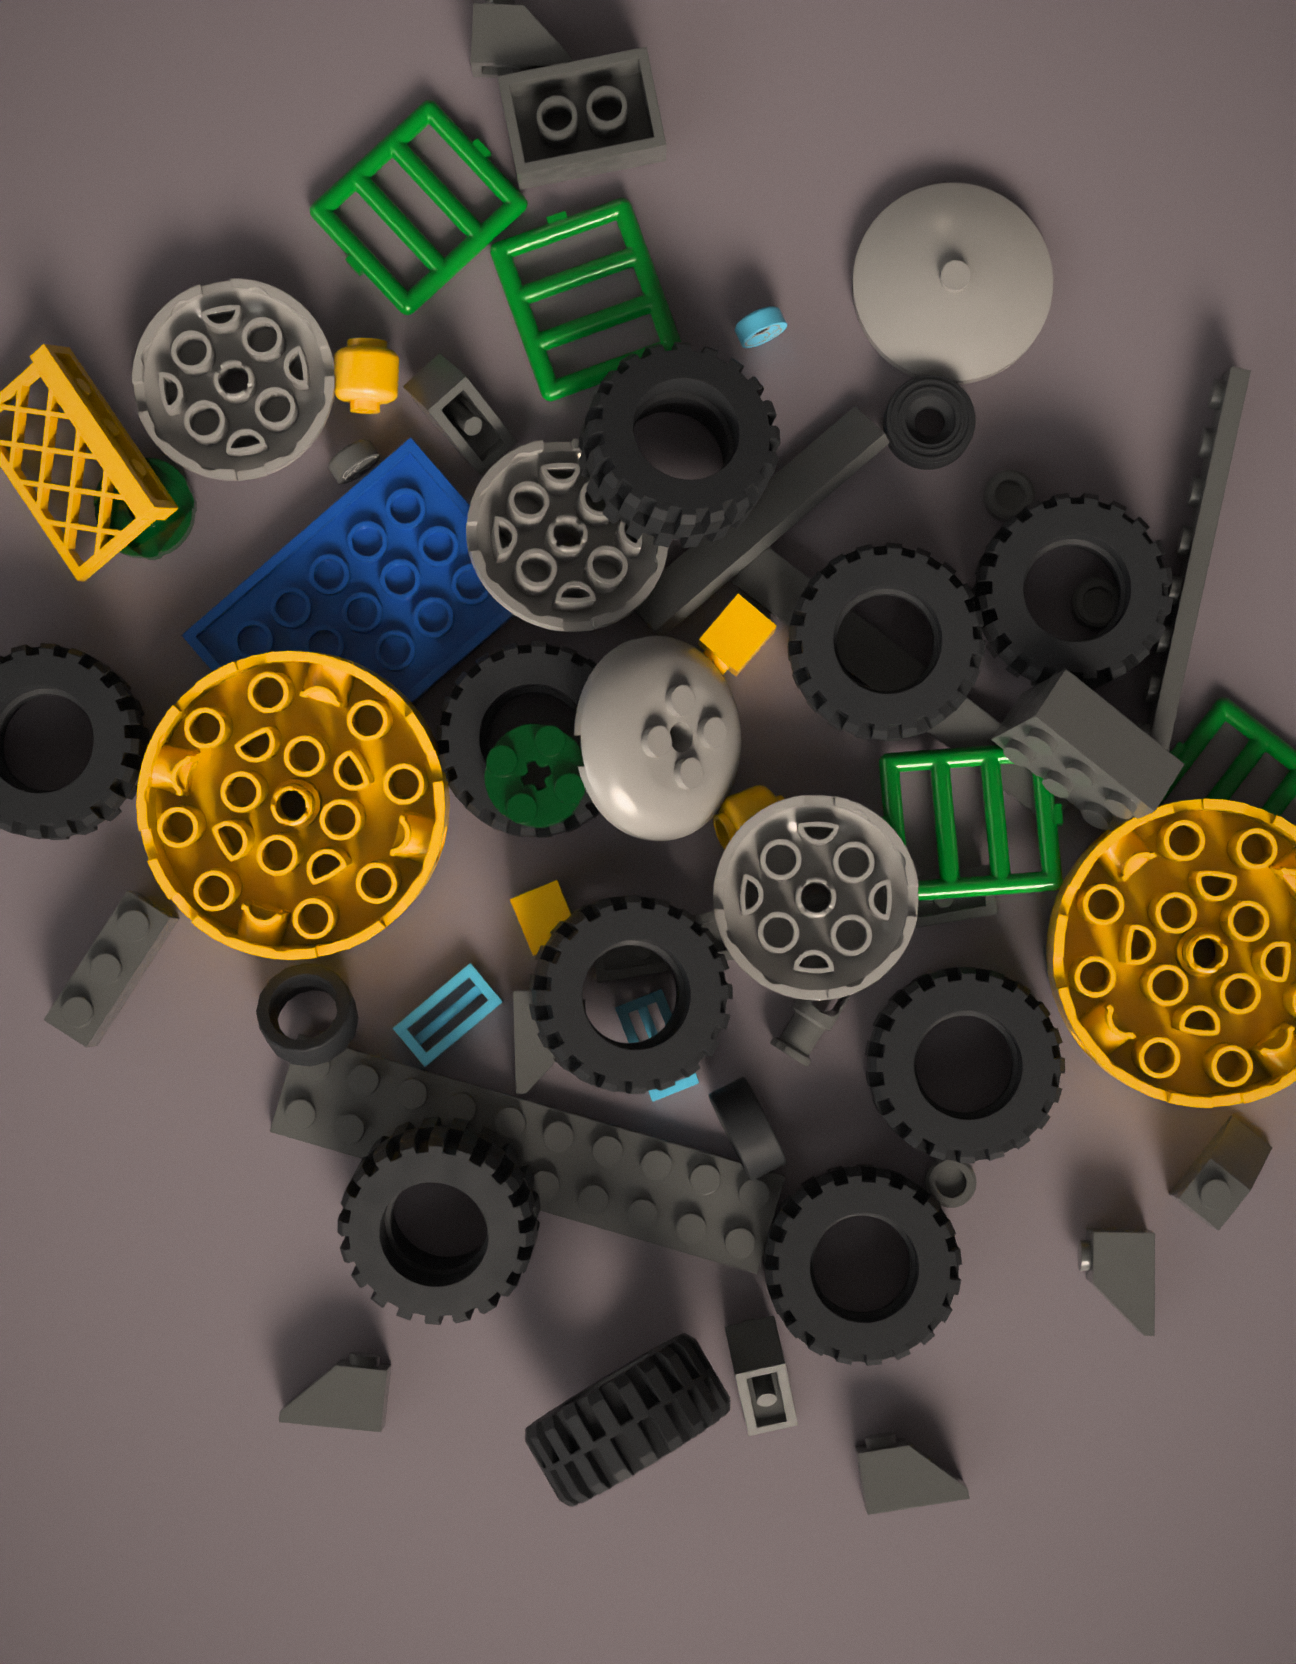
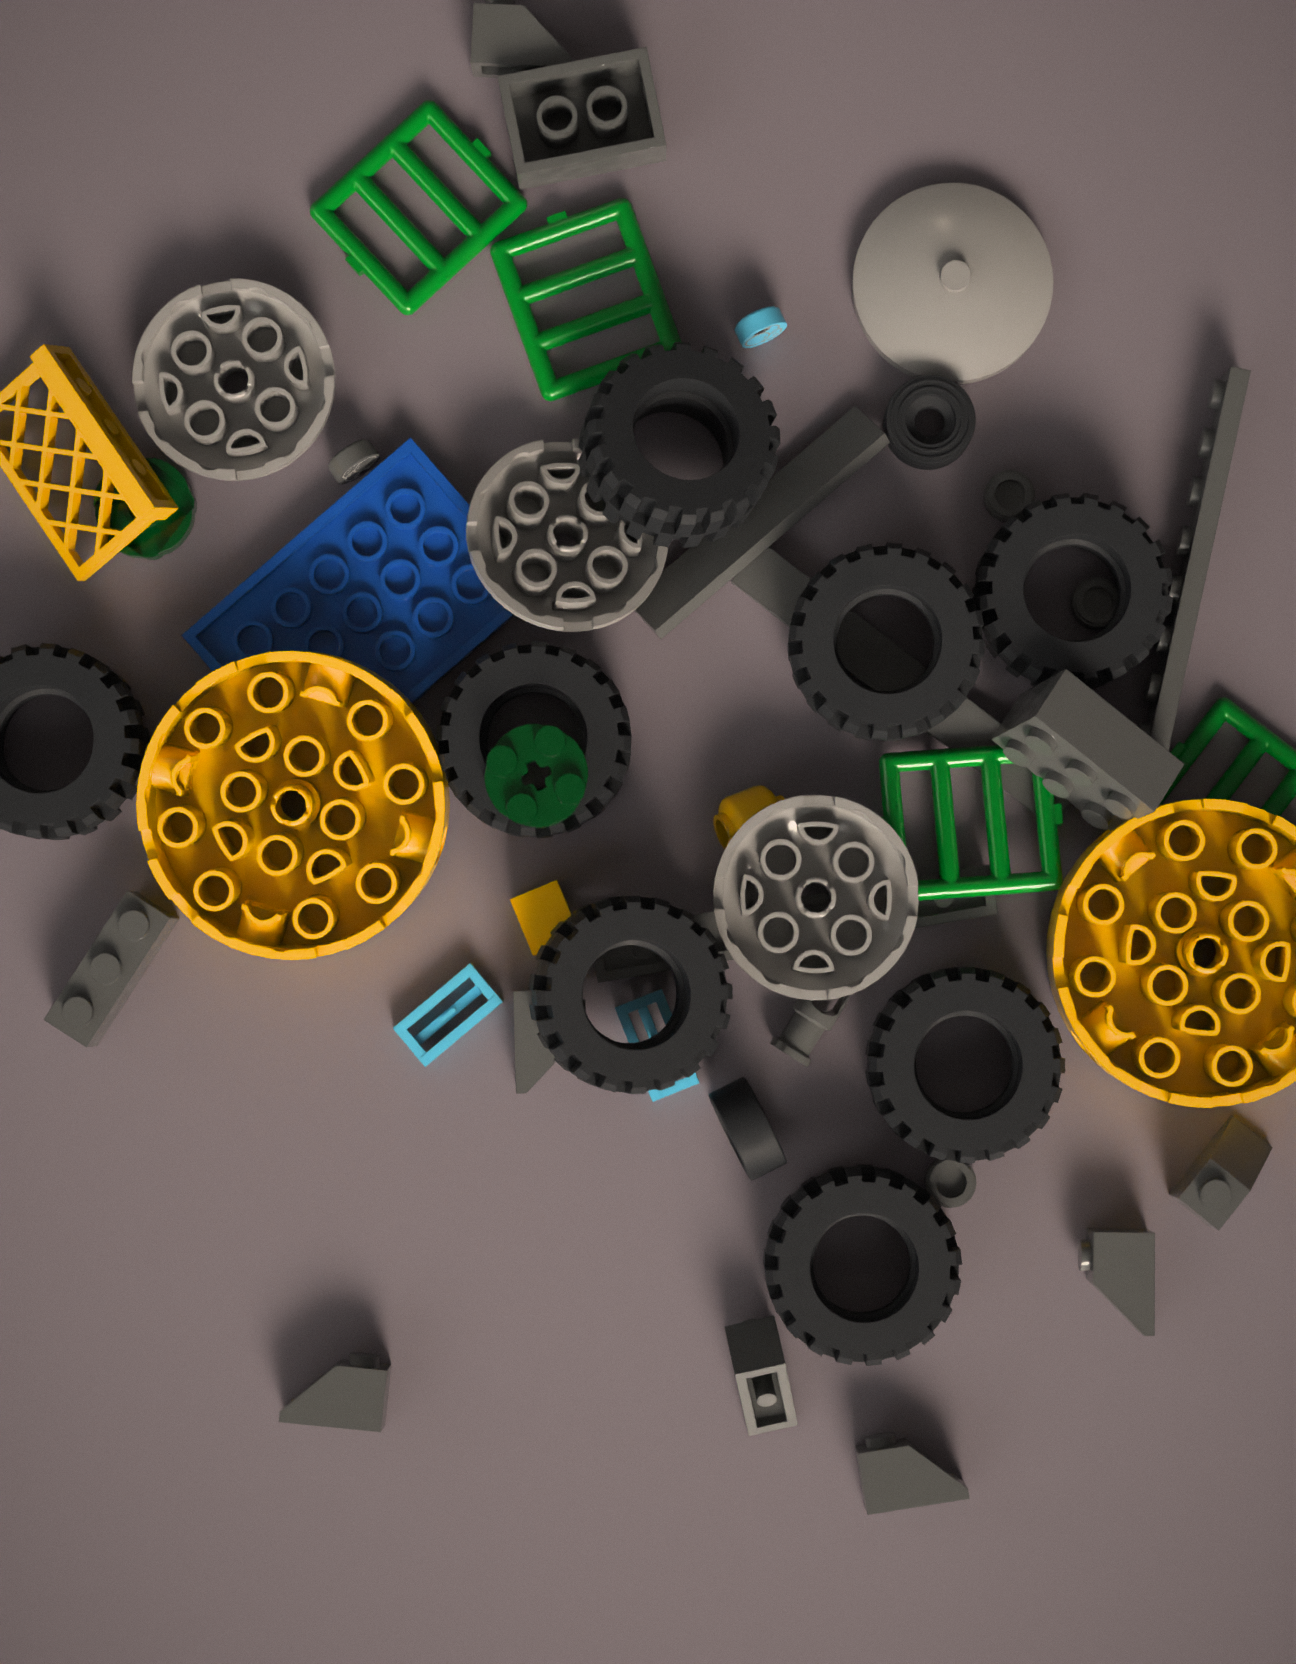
(288, 985): black tyre -> none
(366, 374): yellow head -> none
(429, 1282): black tyre -> none
(460, 413): dark grey slope -> none
(578, 1163): dark grey plate -> none
(627, 1420): black tyre -> none
(658, 738): light grey brick -> none
(736, 636): yellow brick -> none

